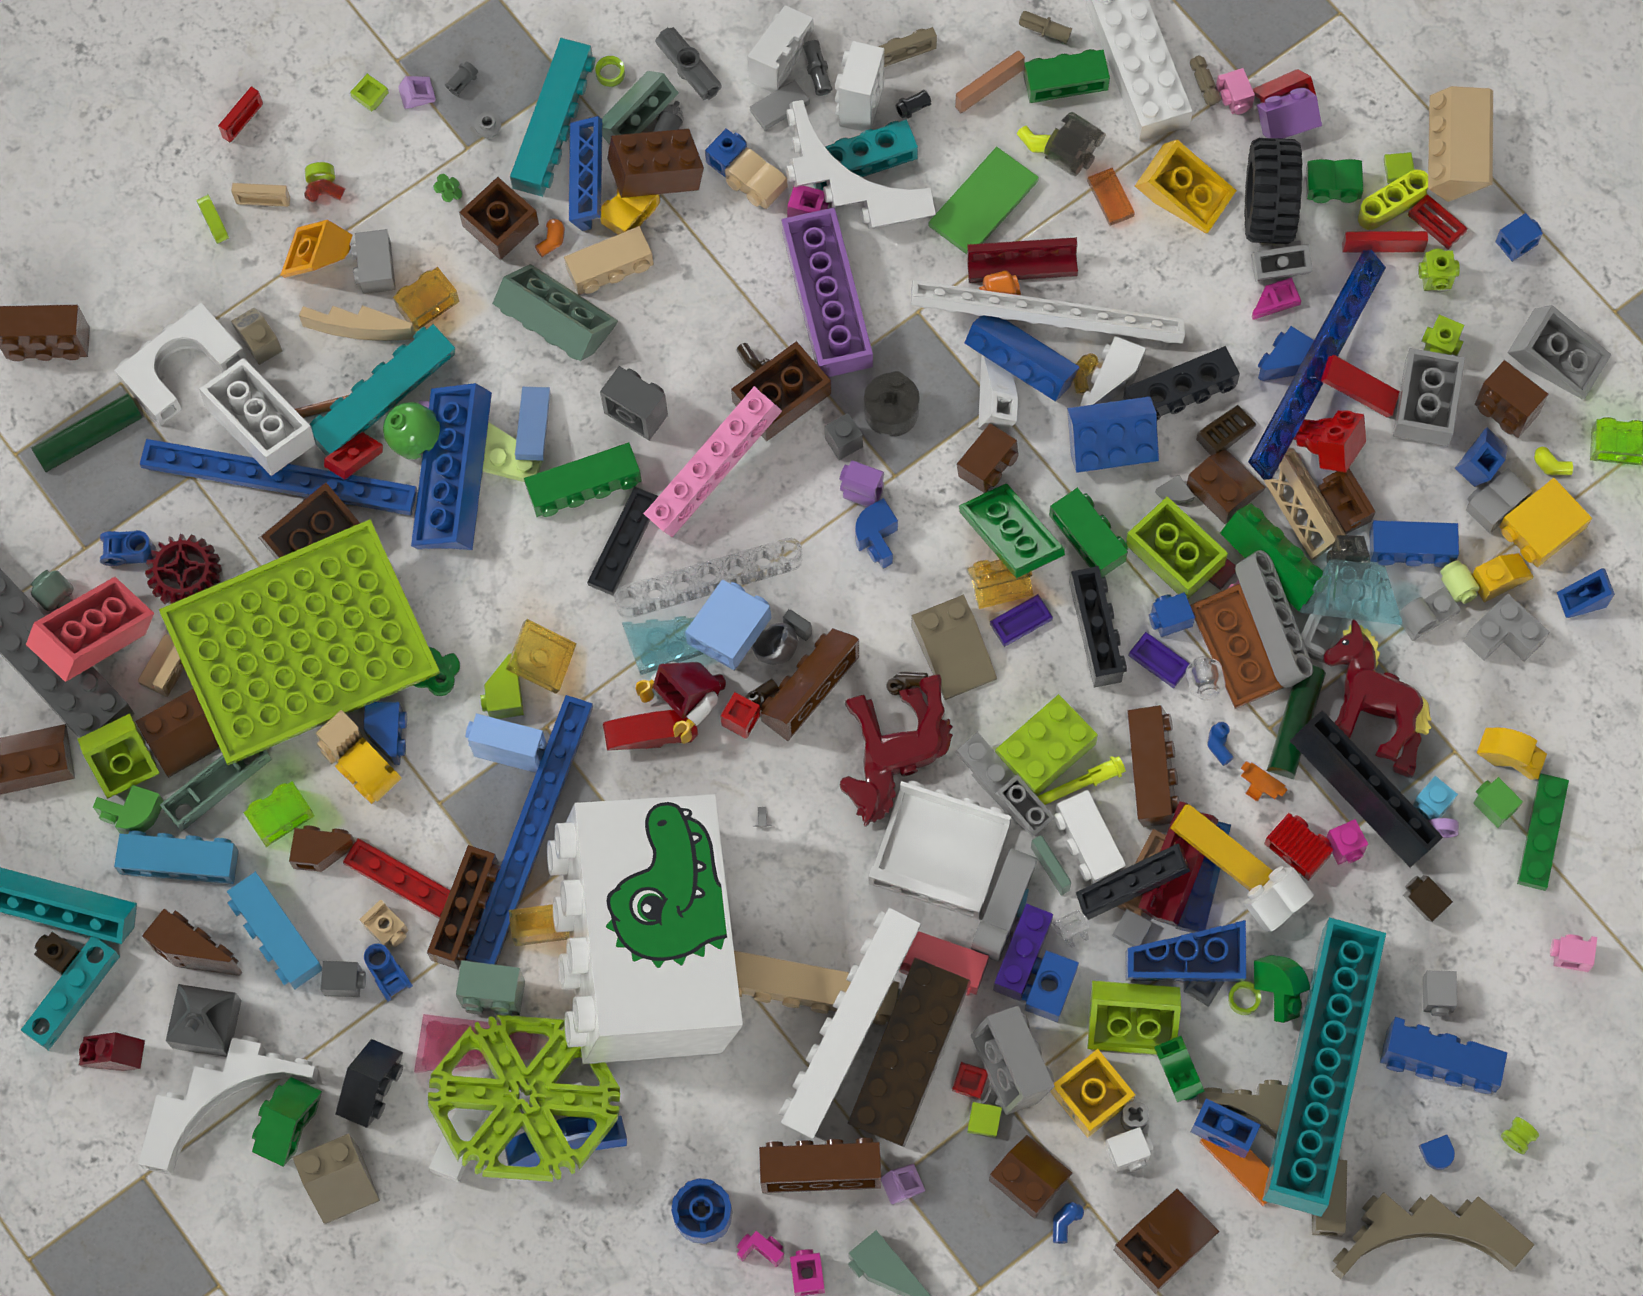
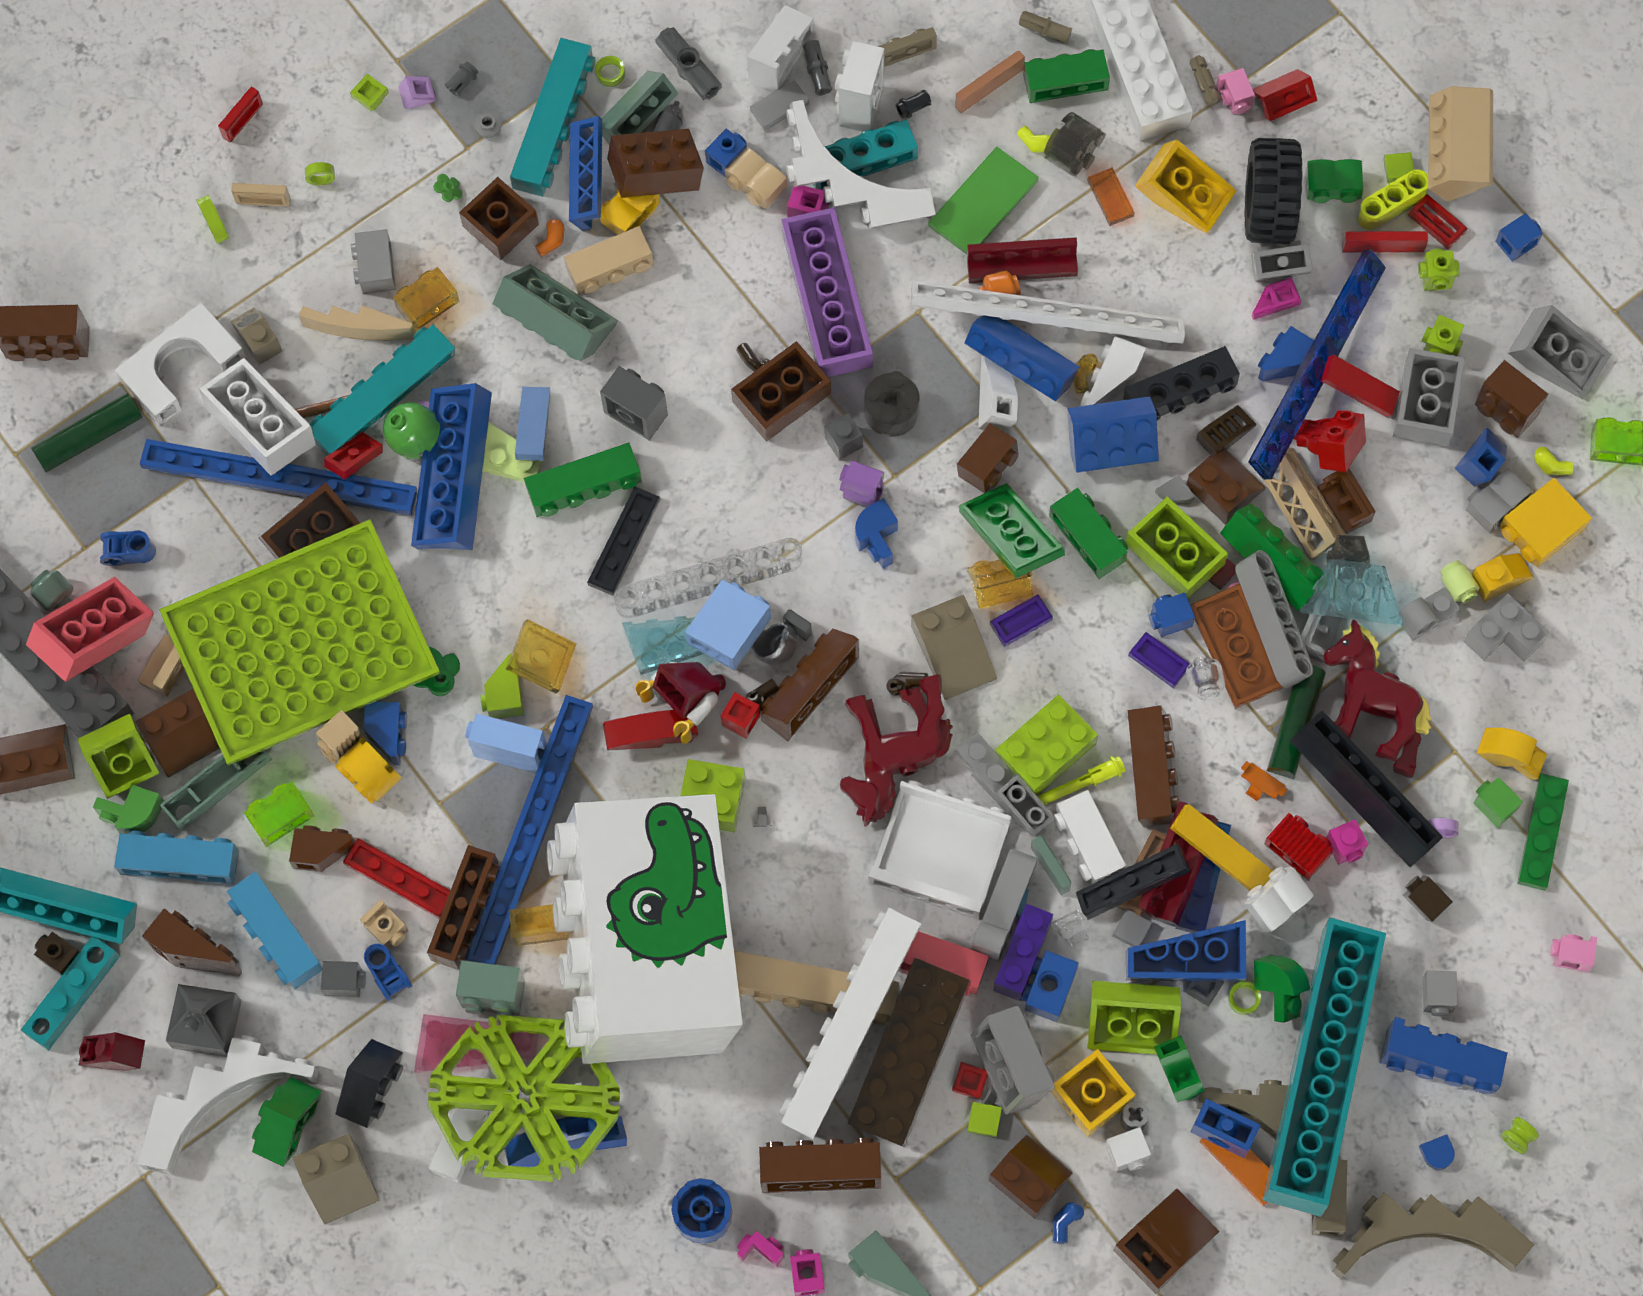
(161, 569): dark red gear -> none
(316, 247): light orange slope -> none
(323, 187): clear red arm -> none
(712, 462): bright pink brick -> none
(716, 779): none -> lime brick
(902, 1183): lavender slope -> none
(1096, 626): black brick -> none
(1217, 741): blue arm -> none
(1289, 114): medium lavender brick -> none
(1414, 543): blue brick -> none
(1434, 799): medium azure brick -> none
(1587, 594): blue slope -> none

